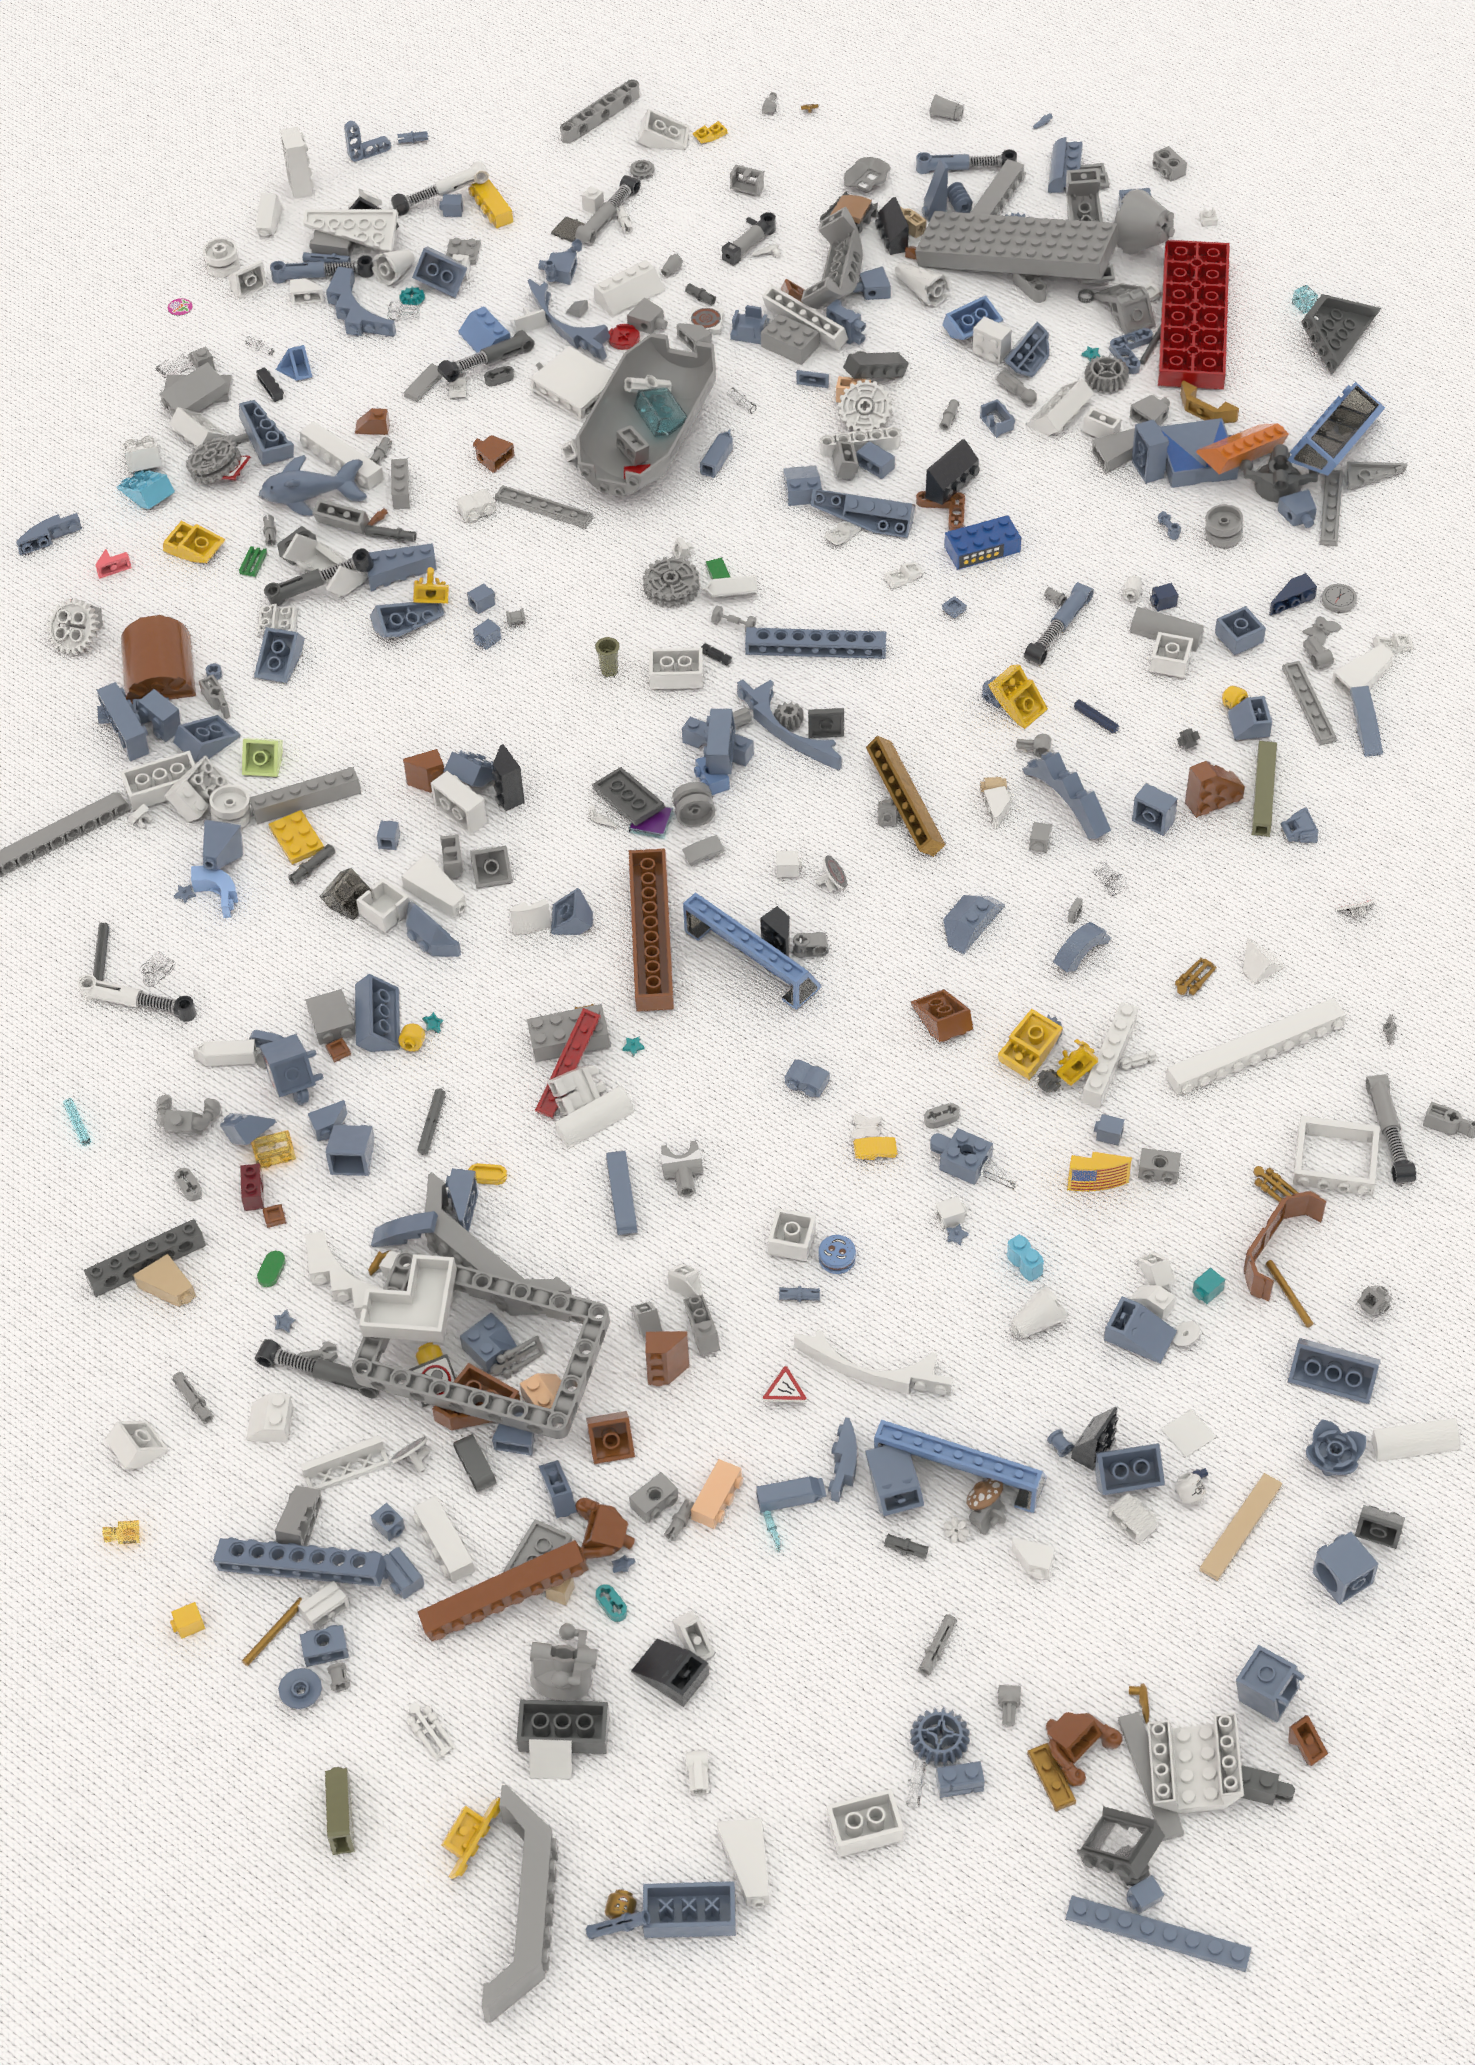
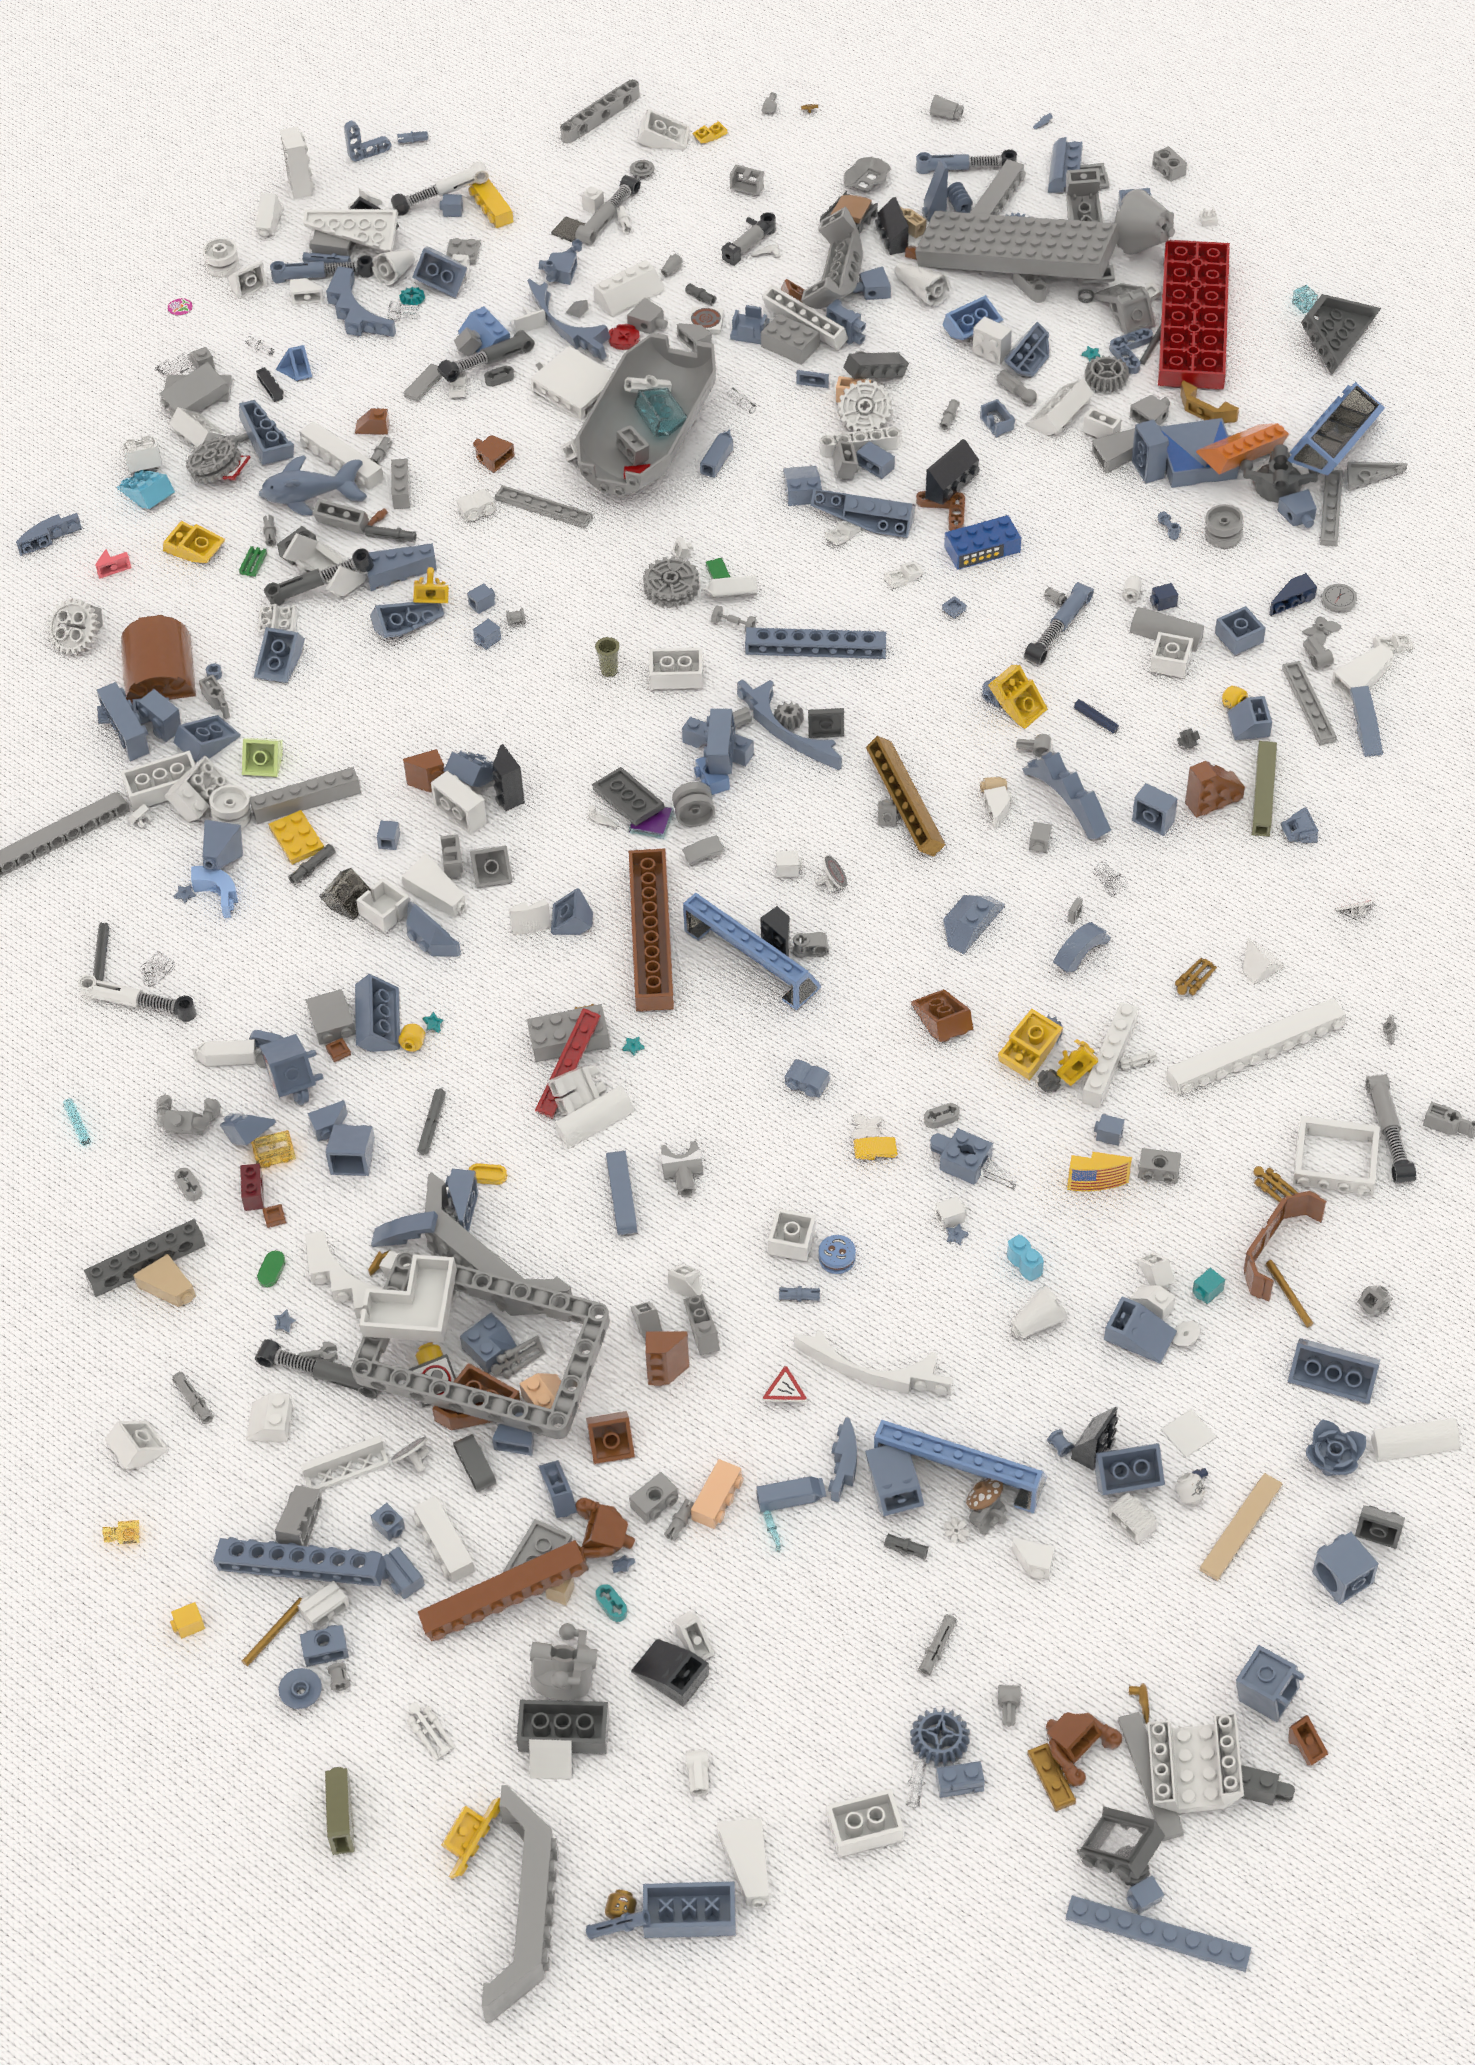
(468, 341): none -> light grey brick
(716, 654): black axle -> none

